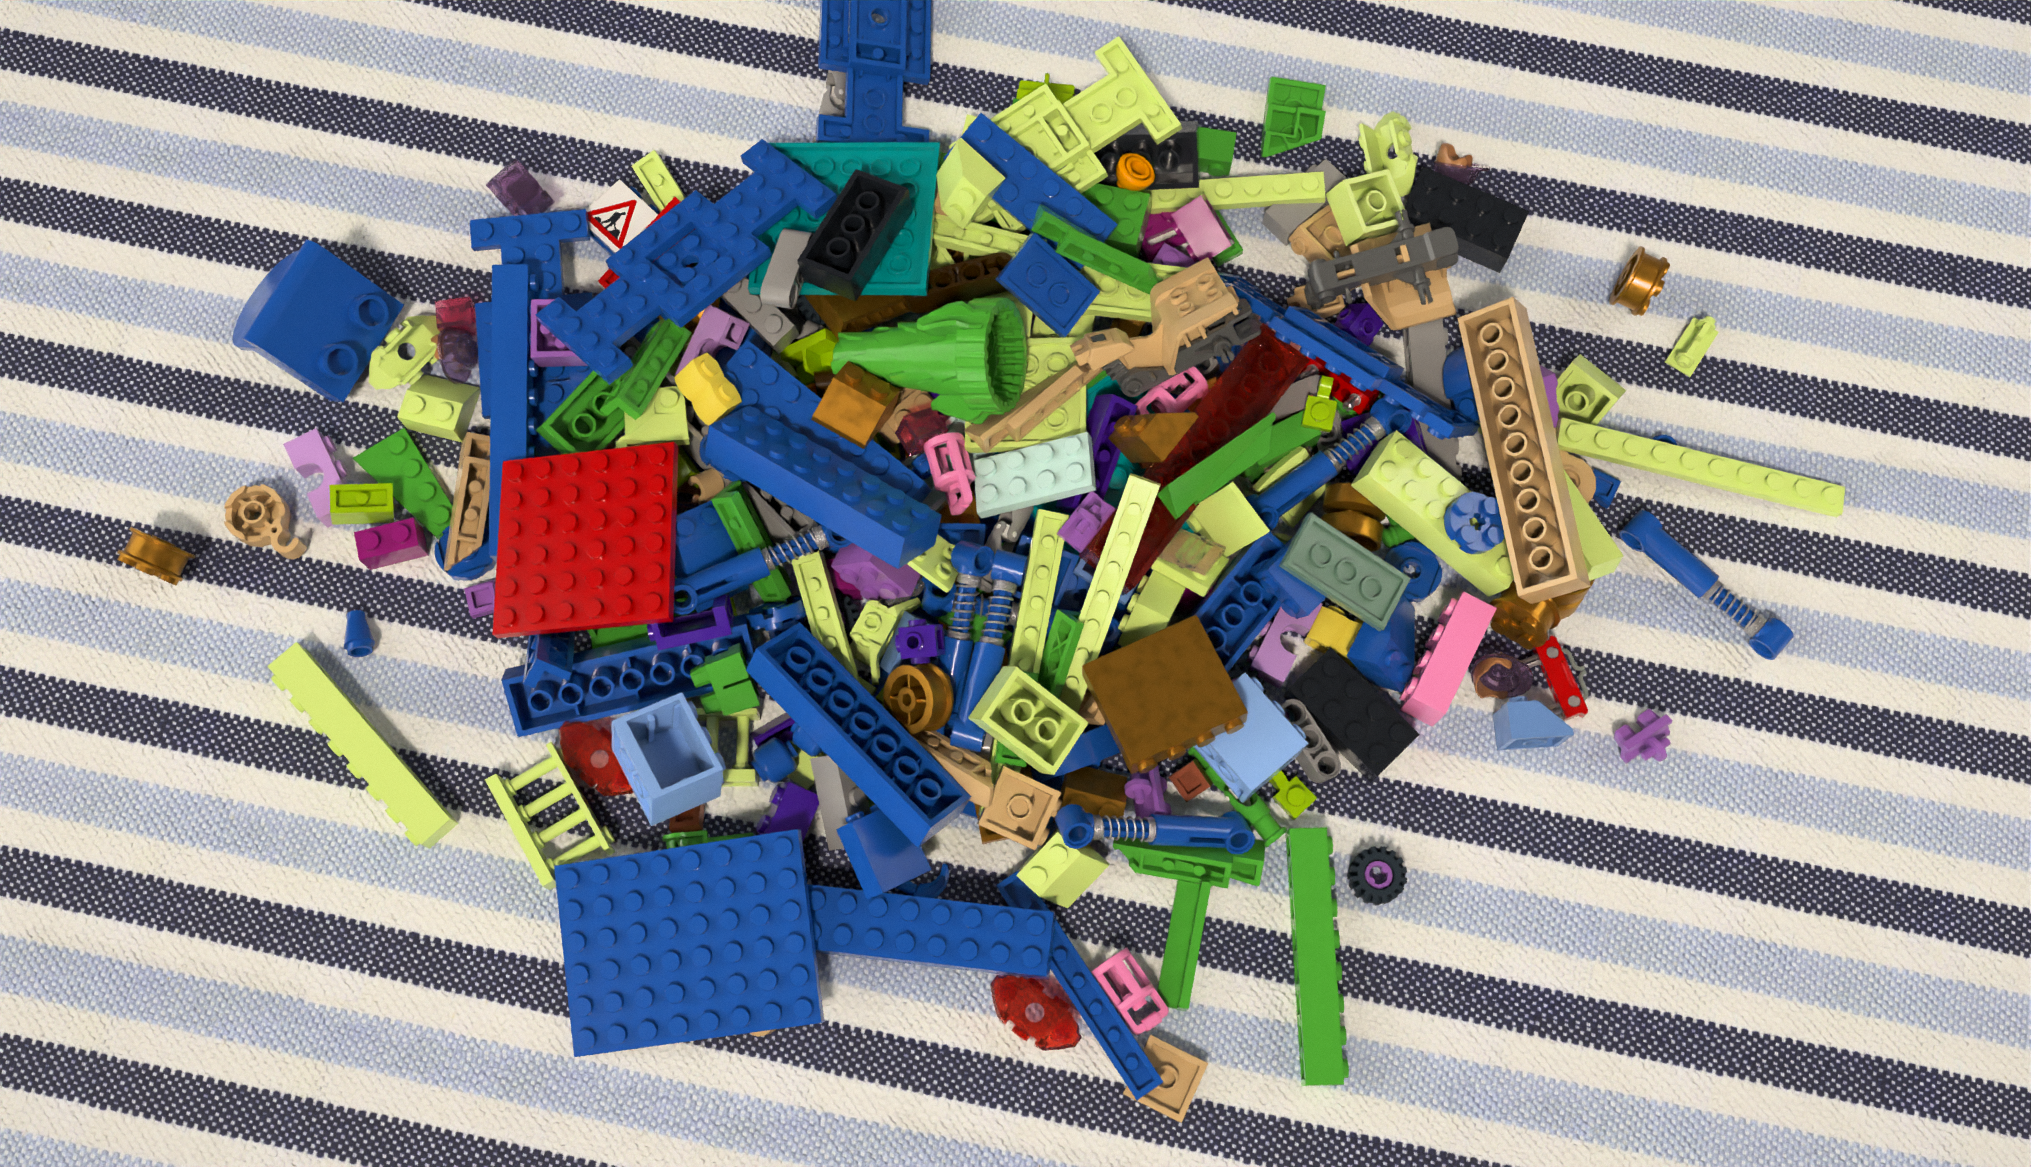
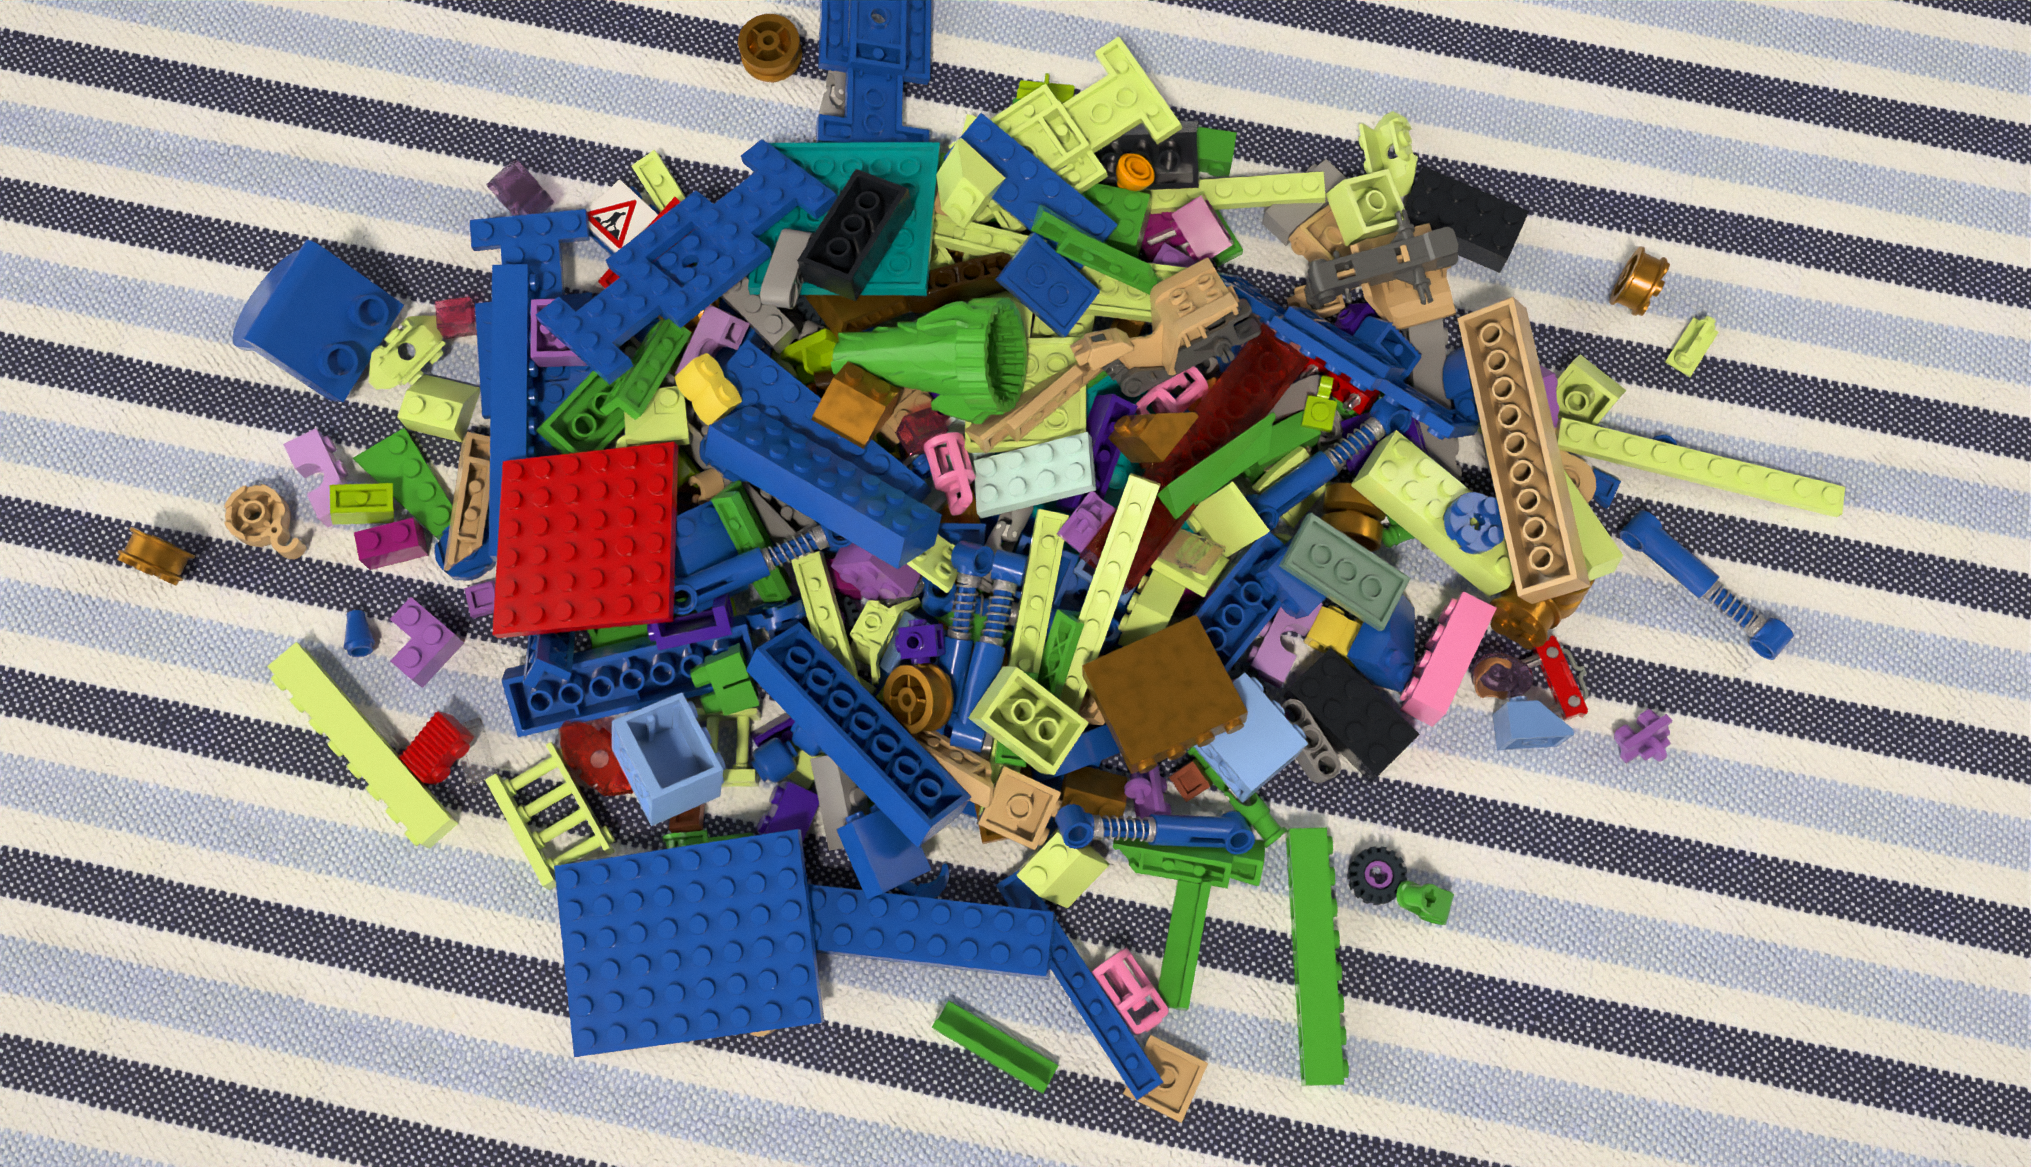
(429, 644): none -> medium lavender brick
(437, 748): none -> red brick
(456, 352): clear purple piece -> none
(479, 760): none -> clear tile
(770, 47): none -> pearl gold wheel
(995, 1047): none -> bright green fence
(1057, 1027): clear red piece -> none
(1291, 115): bright green slope -> none
(1291, 795): lime plate -> none
(1389, 342): none -> blue brick
(1425, 901): none -> bright green piece
(1426, 566): blue plate -> none
(1457, 168): piece -> none

